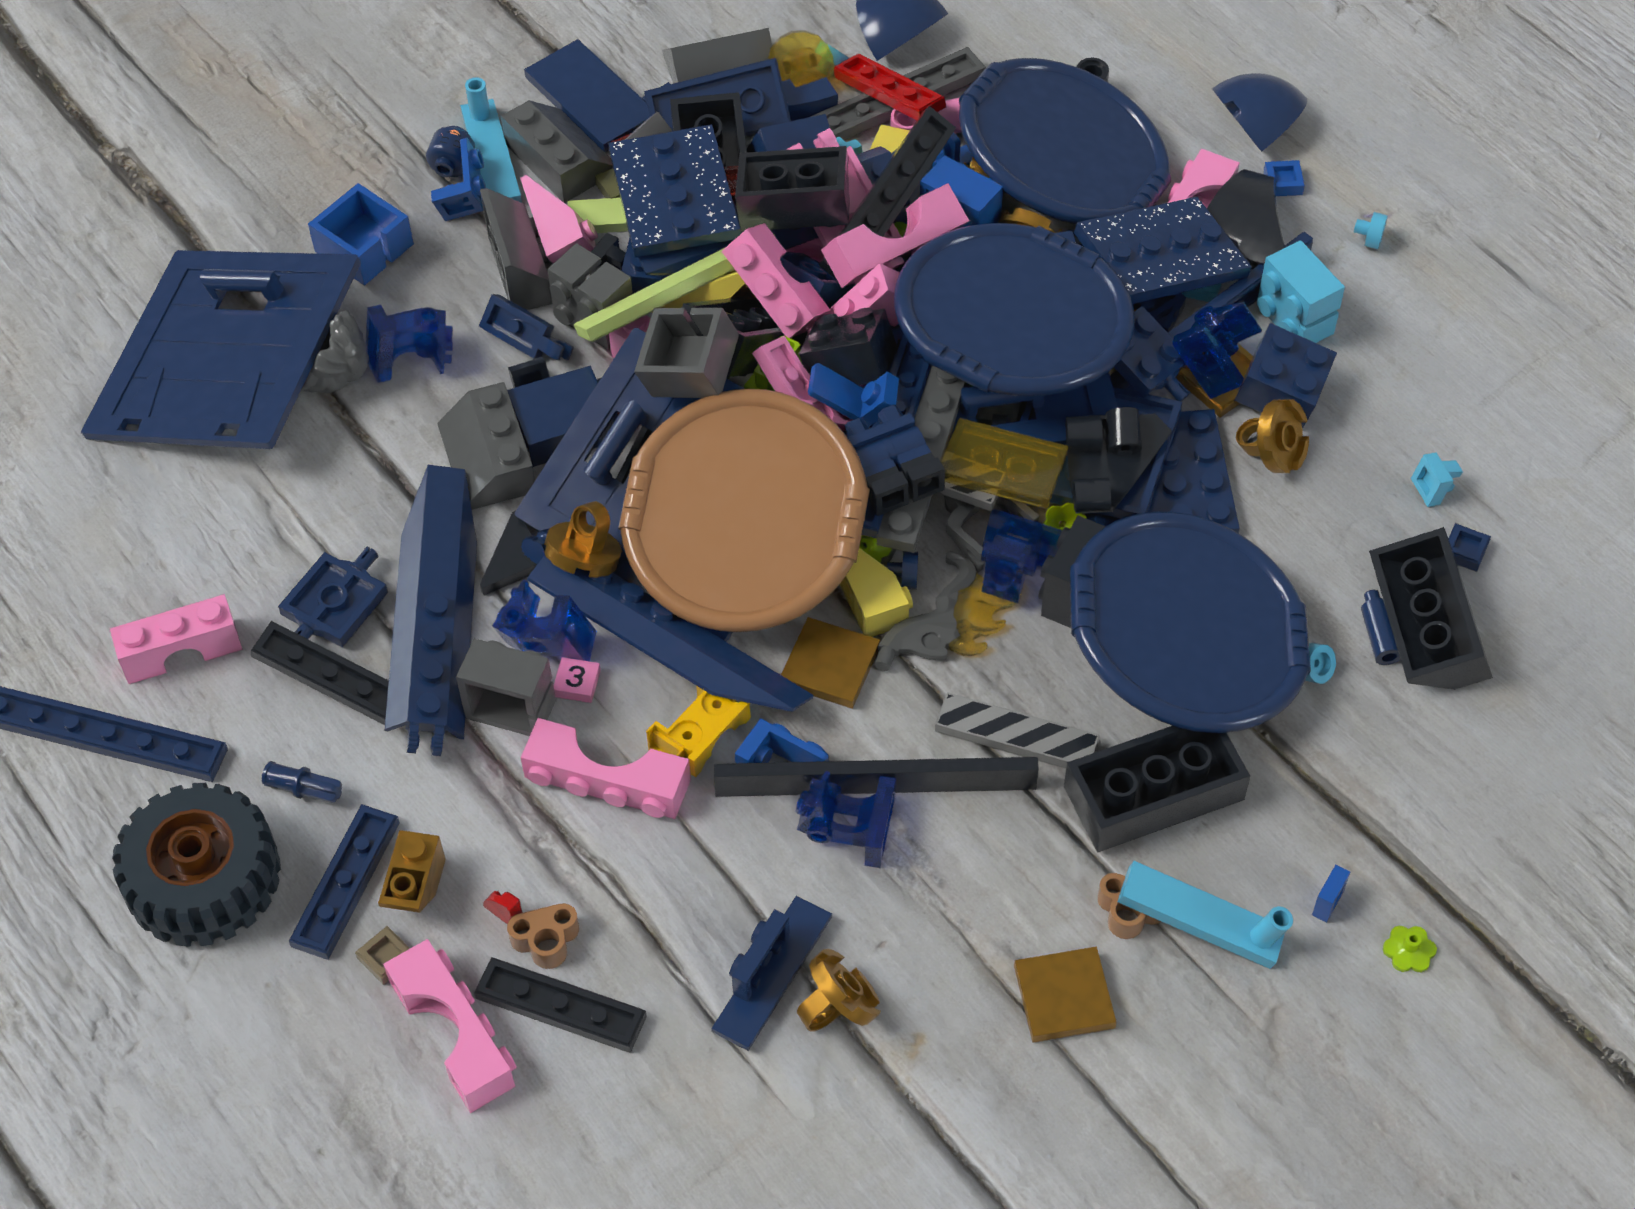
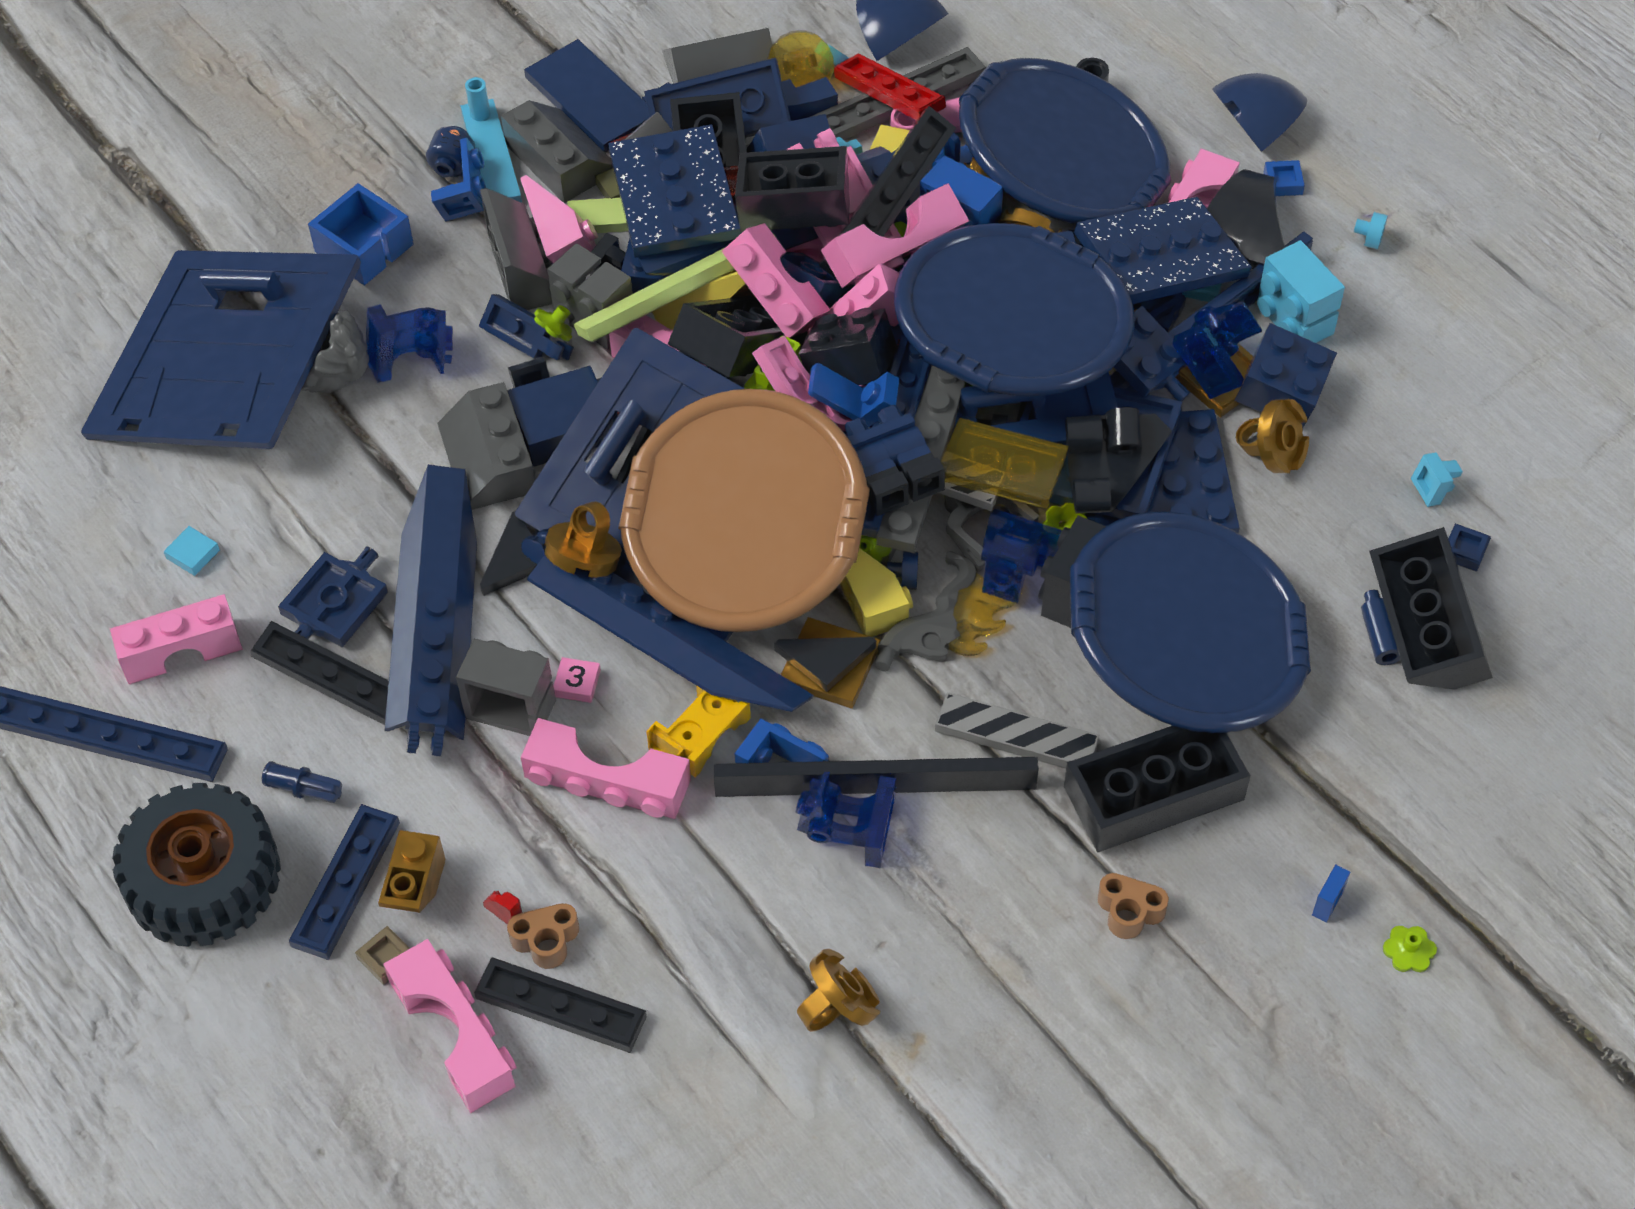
(191, 550): none -> medium azure tile
(554, 322): none -> lime plant
(561, 633): clear blue tile -> none
(681, 361): dark grey piece -> none
(768, 969): dark blue bracket -> none
(825, 659): none -> black tile
(1064, 994): pearl gold tile -> none
(1206, 915): medium azure piece -> none
(1322, 663): medium azure tile -> none

